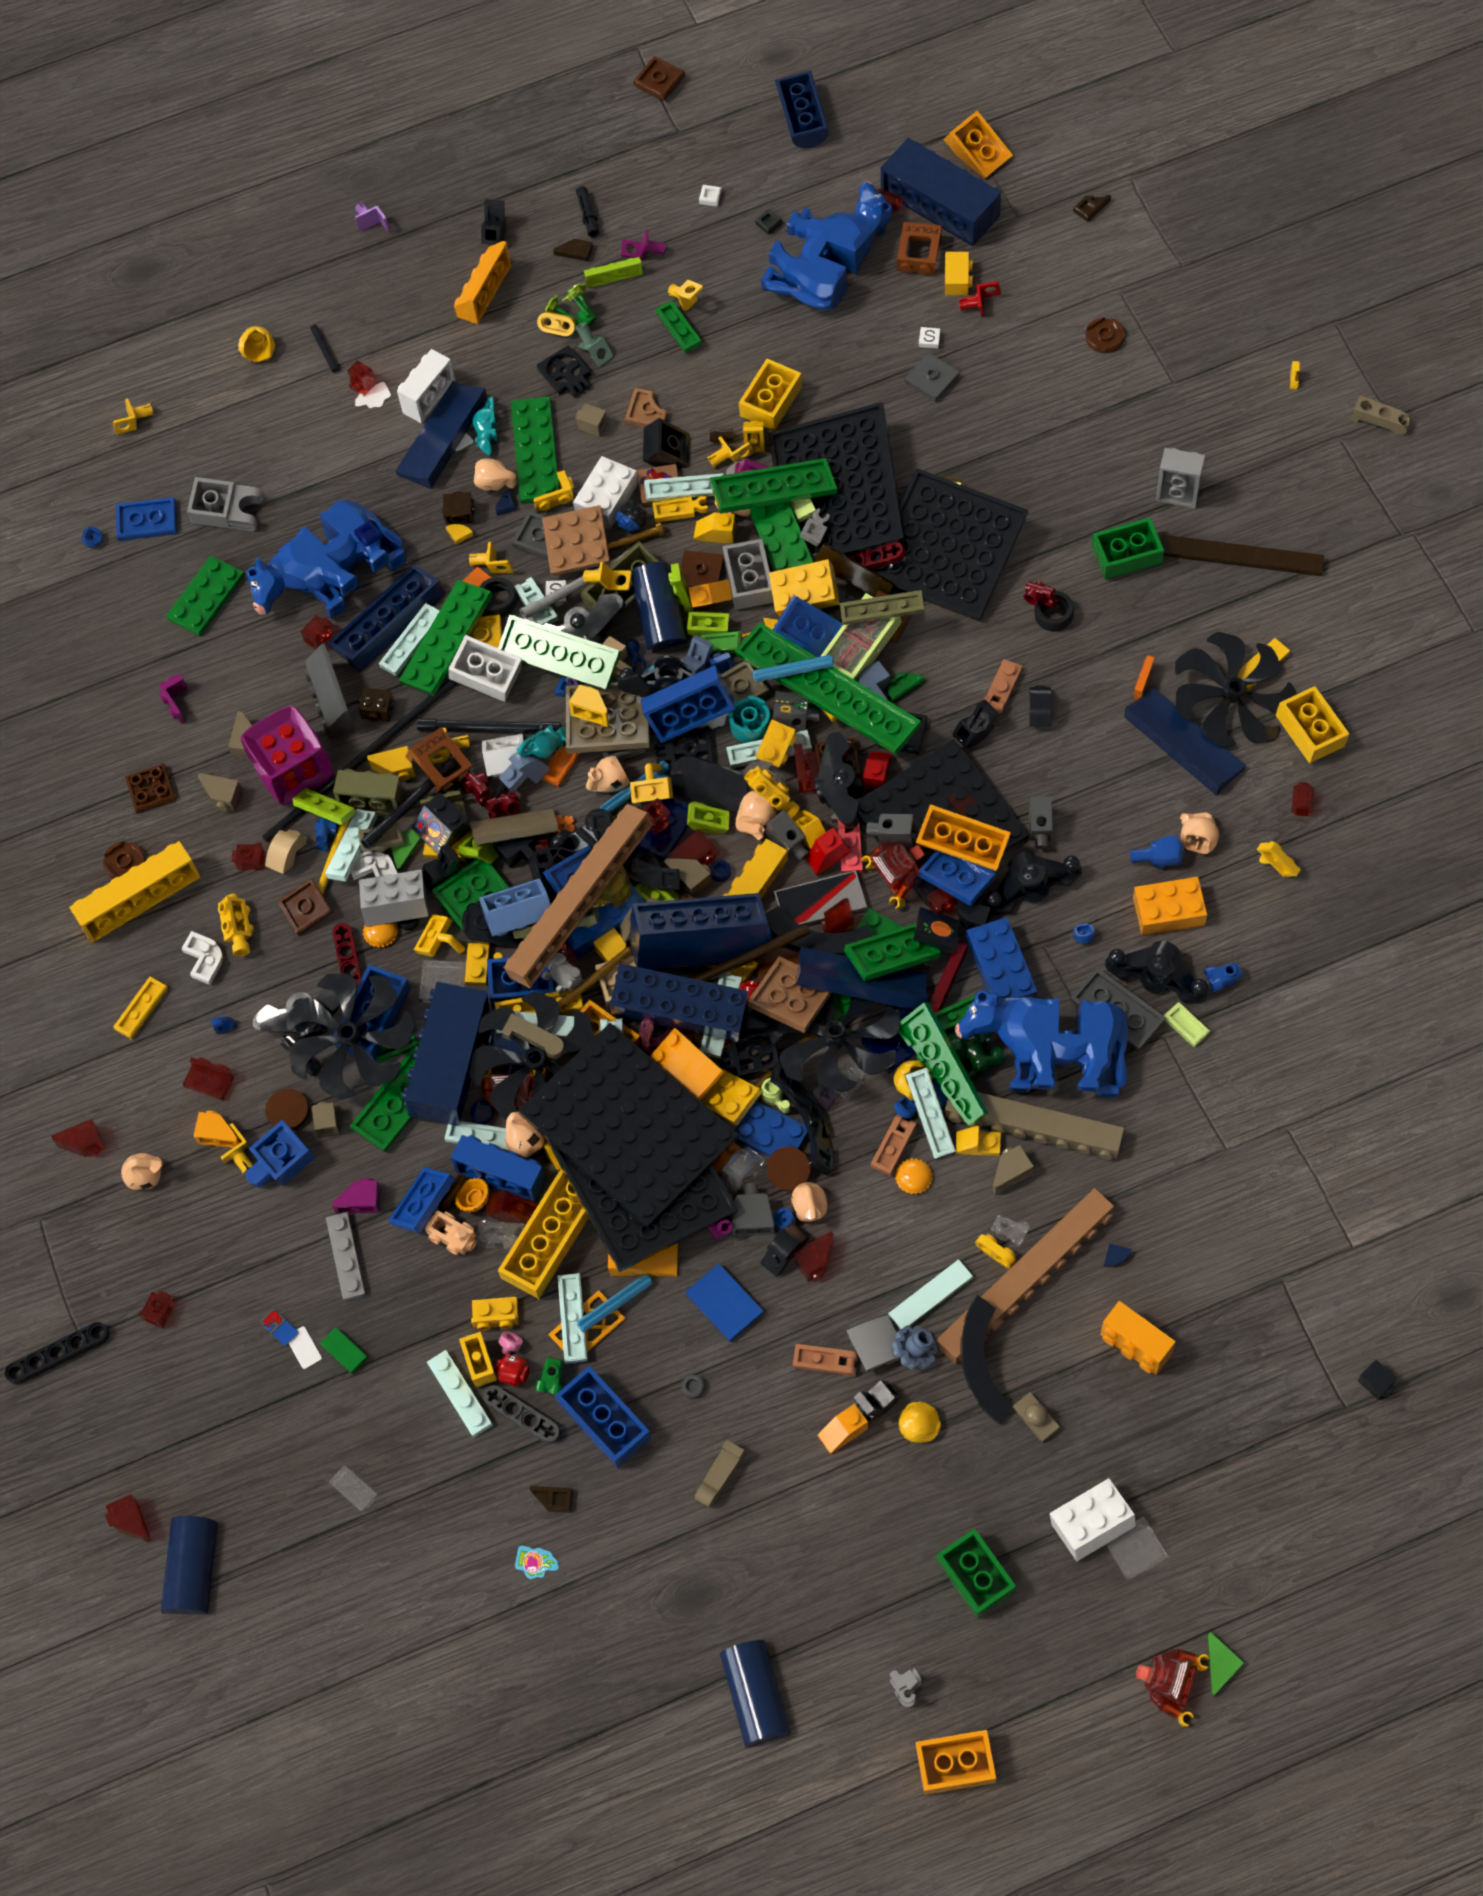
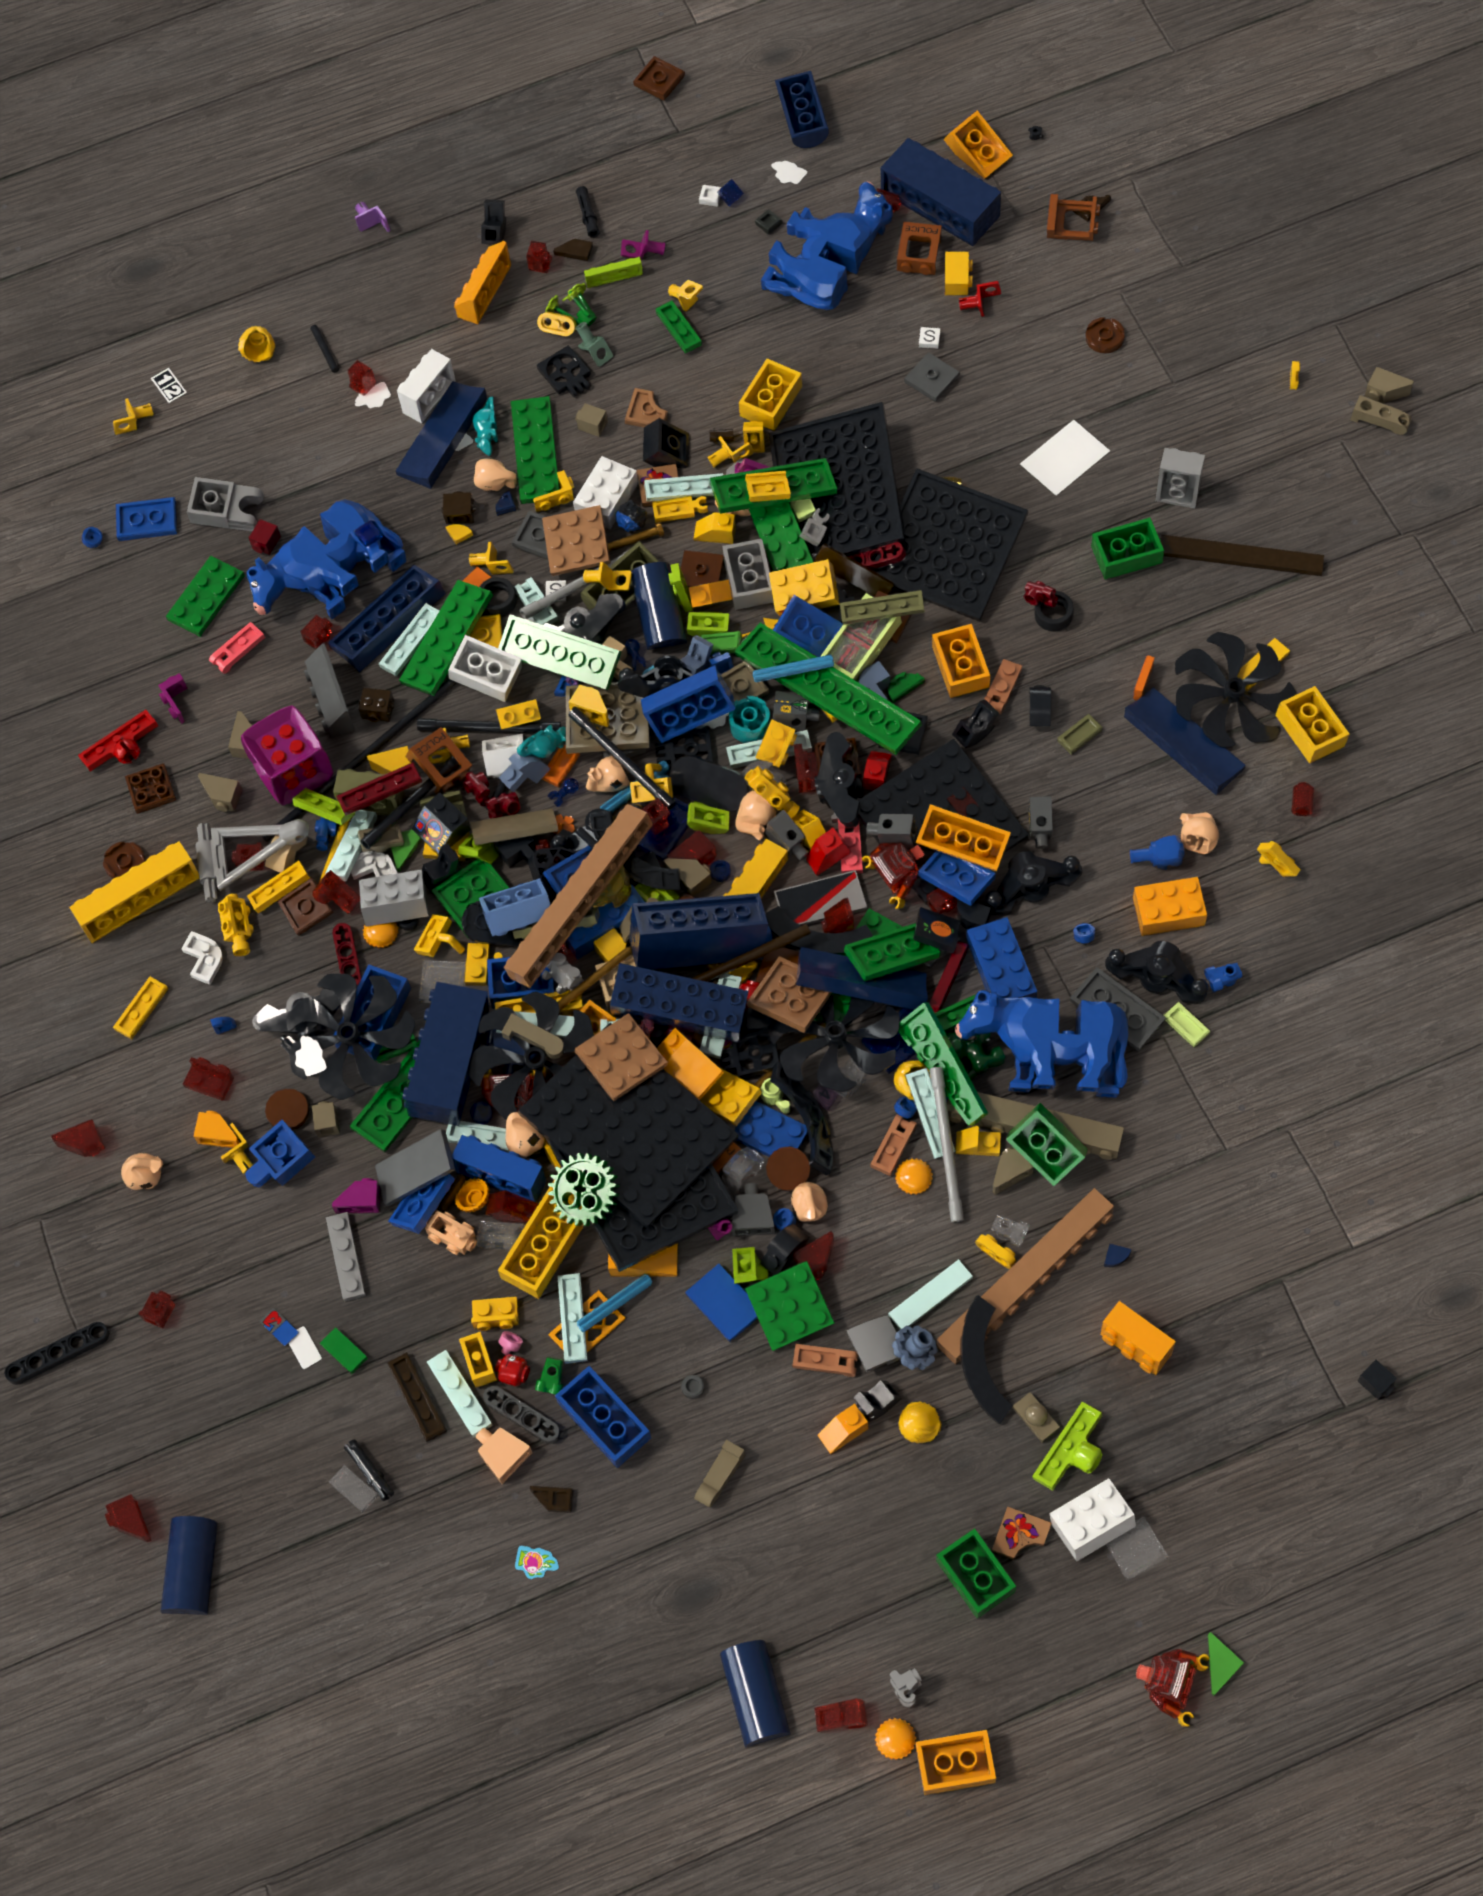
(120, 742): none -> red plate
(168, 385): none -> sticker
(212, 853): none -> light grey piece
(237, 647): none -> coral plate
(264, 537): none -> dark red brick
(278, 887): none -> yellow plate
(310, 1056): none -> white sticker
(335, 889): none -> clear red plate
(374, 1477): none -> black pin
(379, 788): none -> dark red tile
(415, 1167): none -> dark grey tile
(416, 1397): none -> dark brown tile
(502, 1452): none -> light nougat torso
(518, 714): none -> yellow bracket
(538, 257): none -> clear red brick
(564, 1187): none -> gear
(569, 787): none -> clear blue arm
(585, 723): none -> black piece
(621, 1057): none -> medium nougat plate
(730, 192): none -> clear blue tile
(747, 1266): none -> lime slope
(767, 486): none -> yellow plate
(788, 172): none -> white sticker
(789, 1305): none -> green plate
(844, 1714): none -> clear red plate
(895, 1739): none -> light orange hat
(955, 1202): none -> light grey piece
(961, 660): none -> light orange brick
(1018, 1532): none -> medium nougat tile
(1035, 132): none -> black piece
(1047, 1144): none -> green brick
(1056, 218): none -> dark orange window
(1064, 457): none -> white sticker
(1071, 1448): none -> lime plate
(1080, 734): none -> olive tile
(1387, 386): none -> dark tan slope

